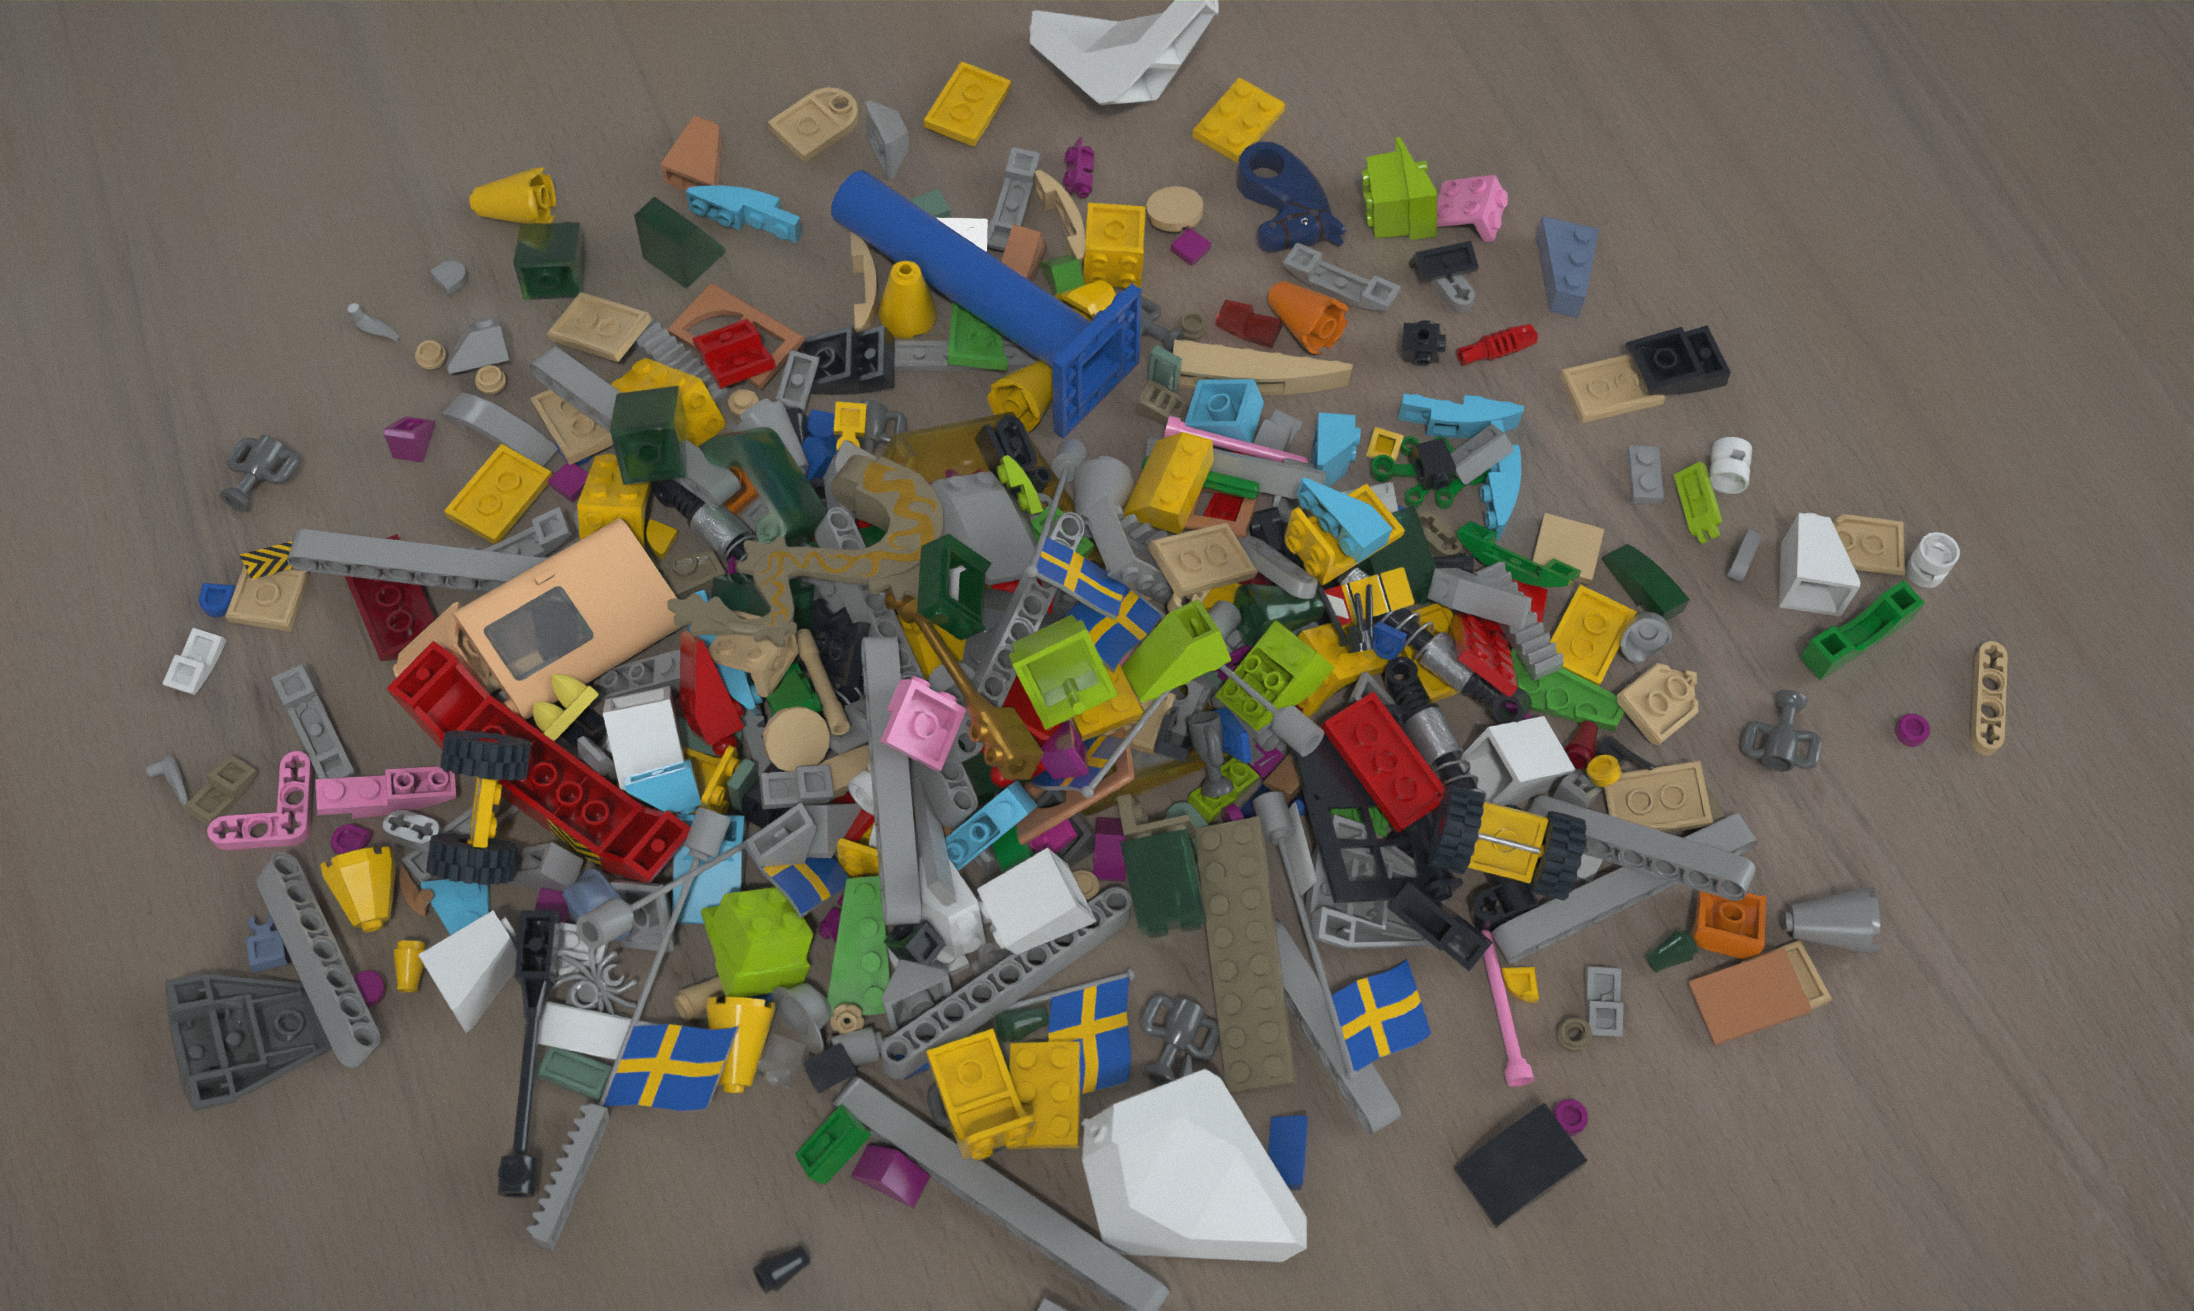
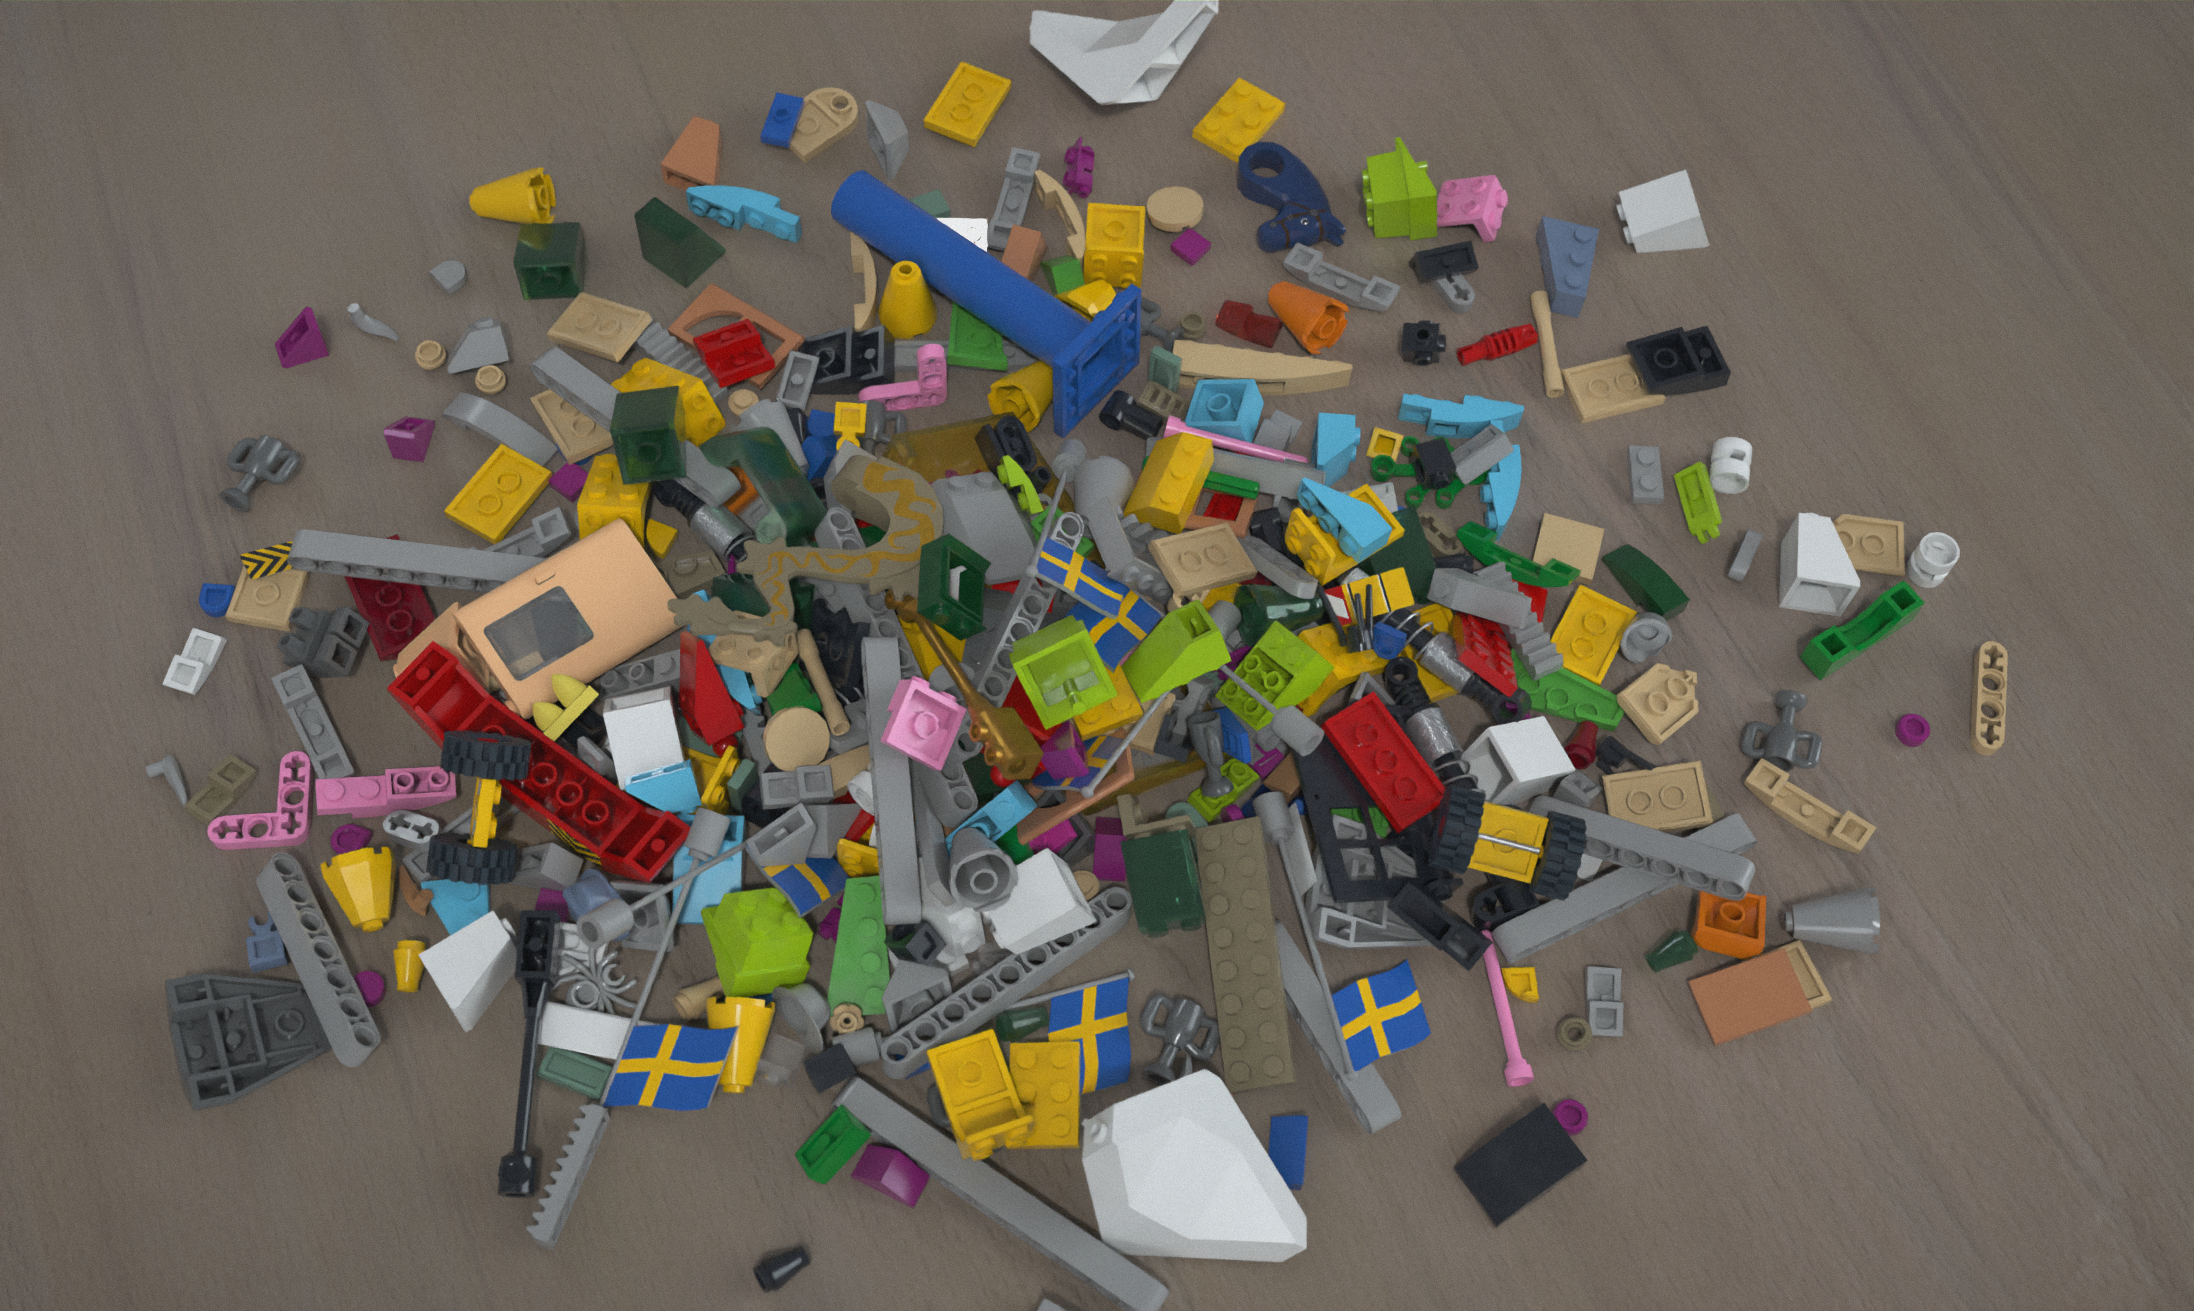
(301, 341): none -> magenta slope
(323, 641): none -> dark grey hips
(782, 120): none -> blue plate
(921, 393): none -> bright pink beam
(980, 872): none -> light grey cone
(1123, 412): none -> black piece
(1551, 372): none -> tan piece
(1603, 770): yellow tile -> none
(1662, 215): none -> white slope
(1805, 811): none -> tan slope

